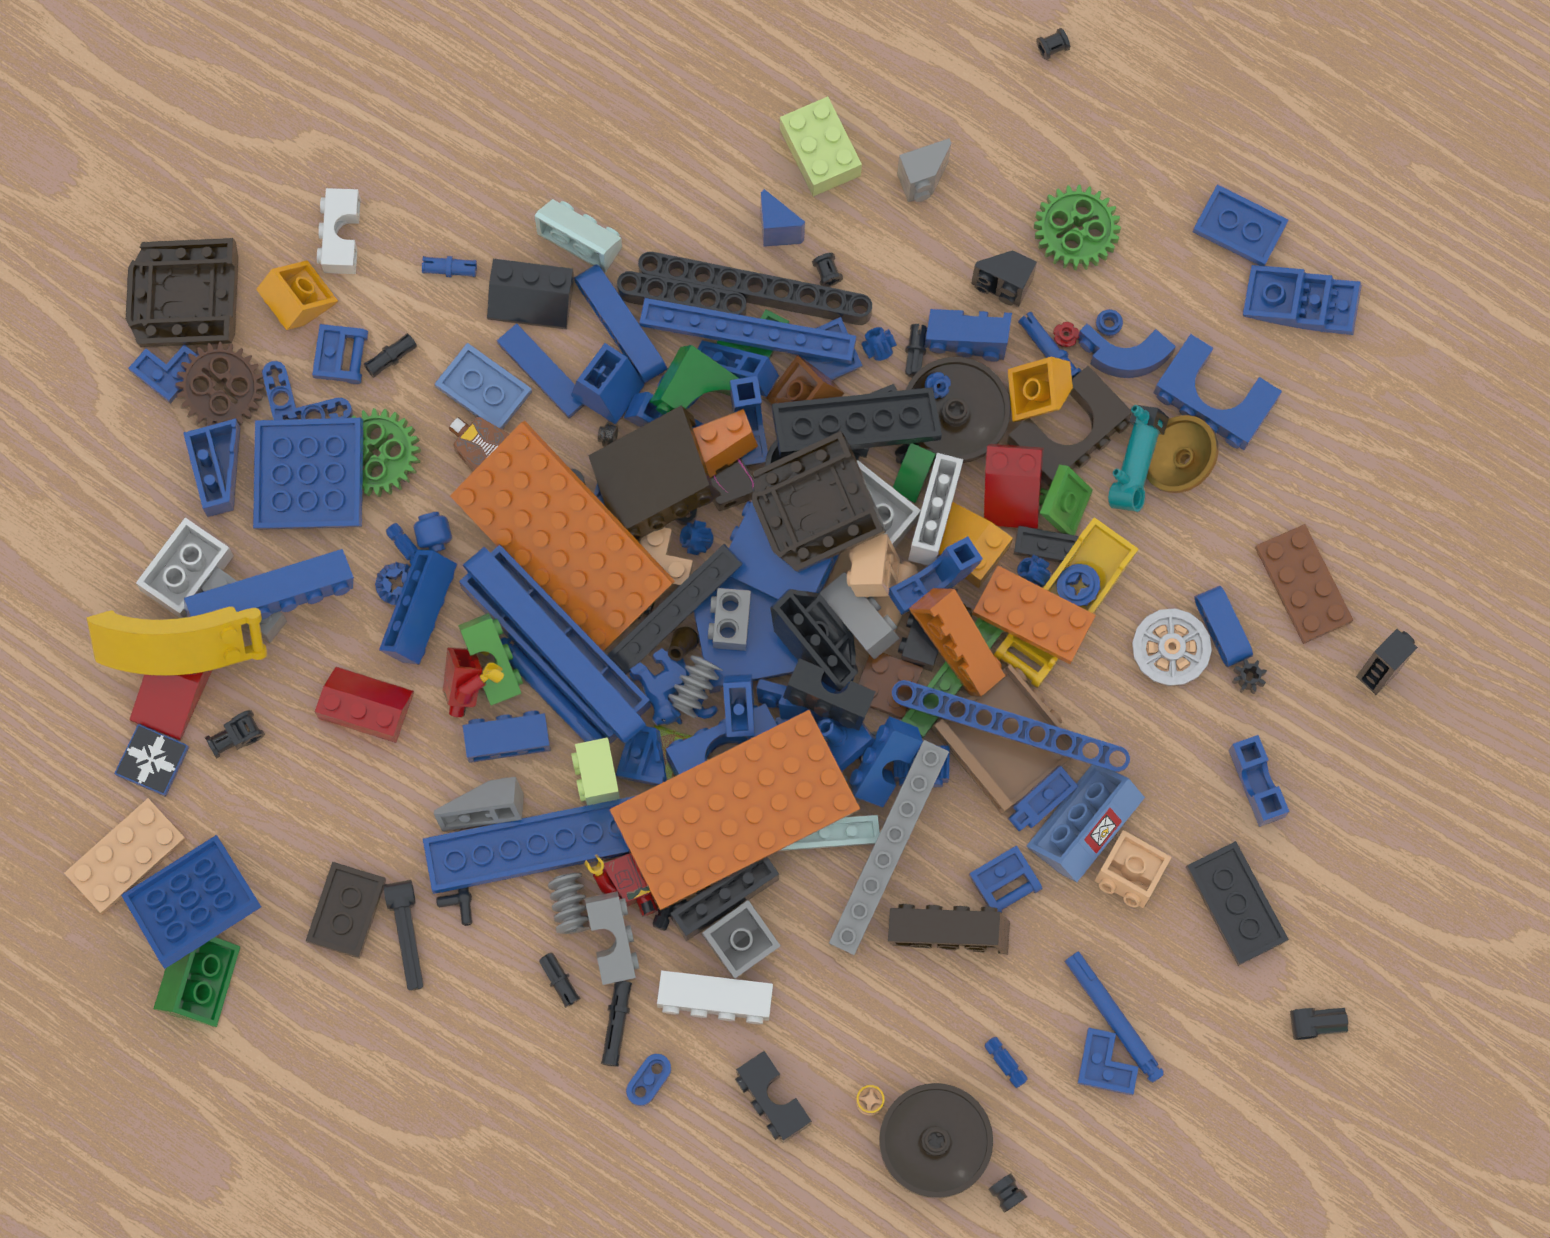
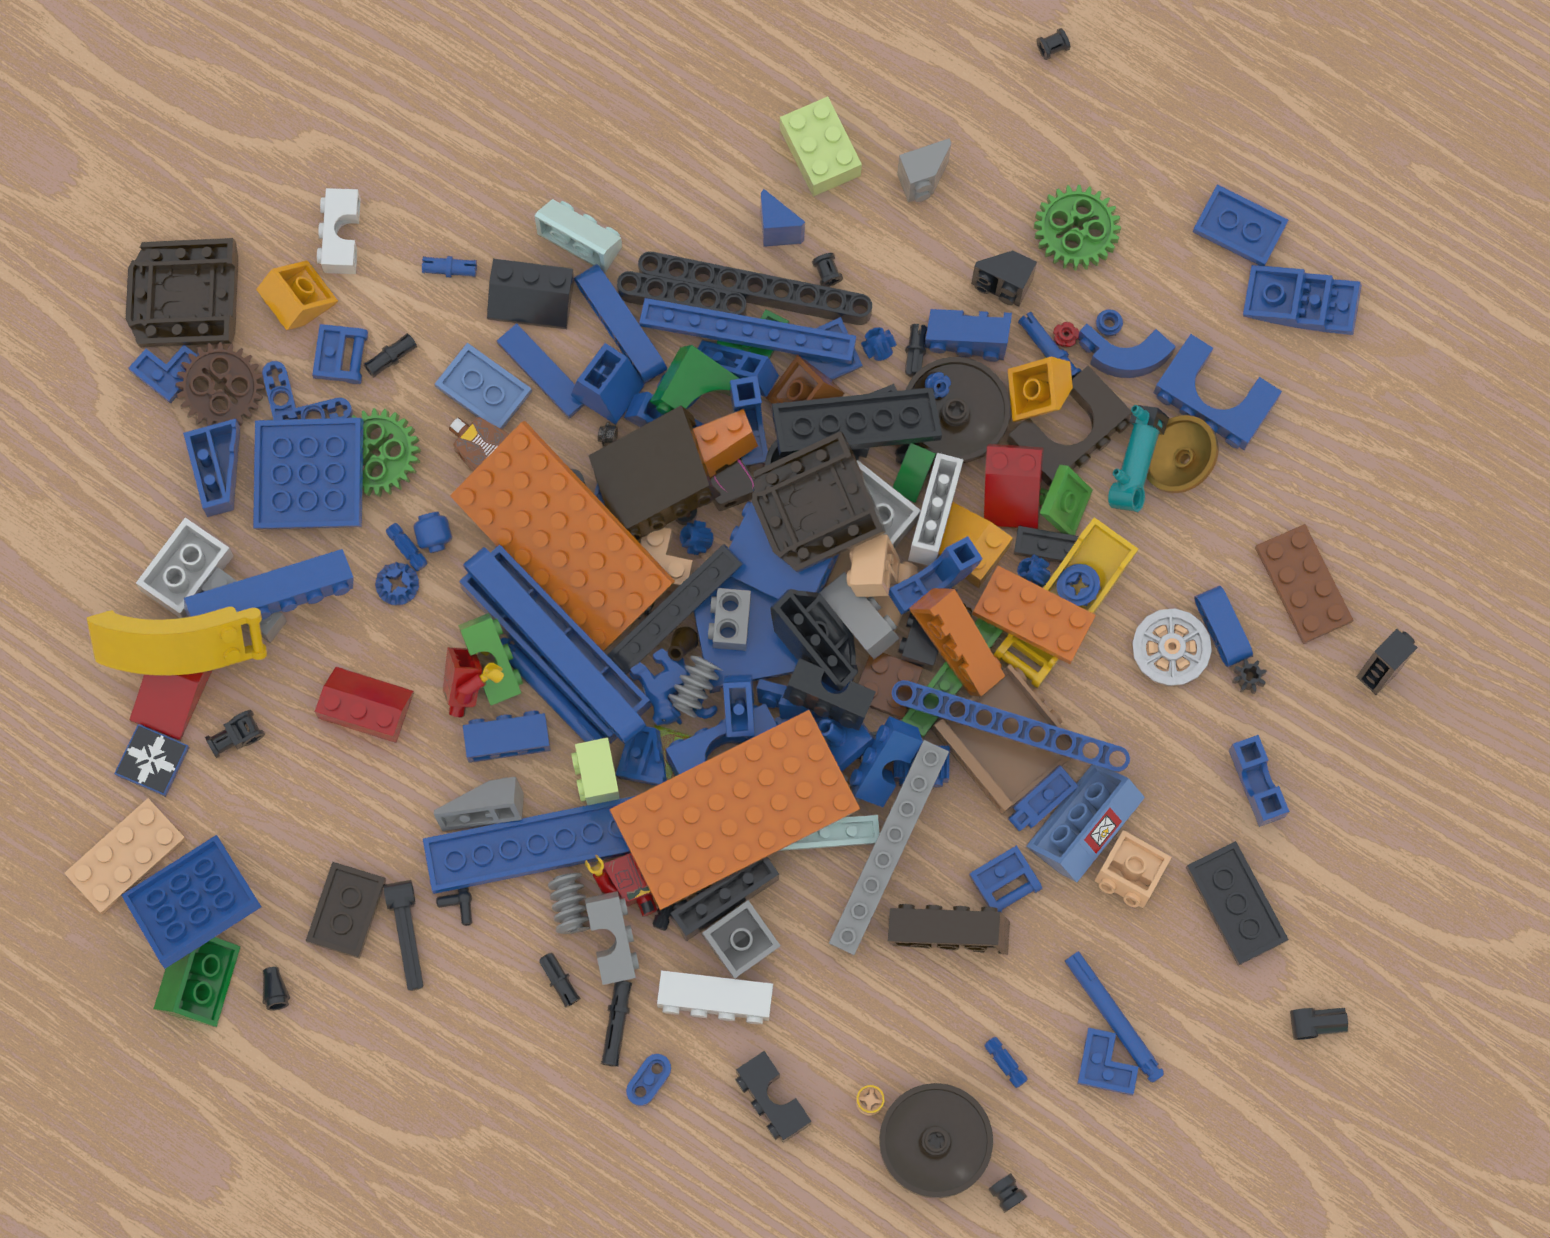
(274, 990): none -> black cone
(418, 607): blue brick -> none

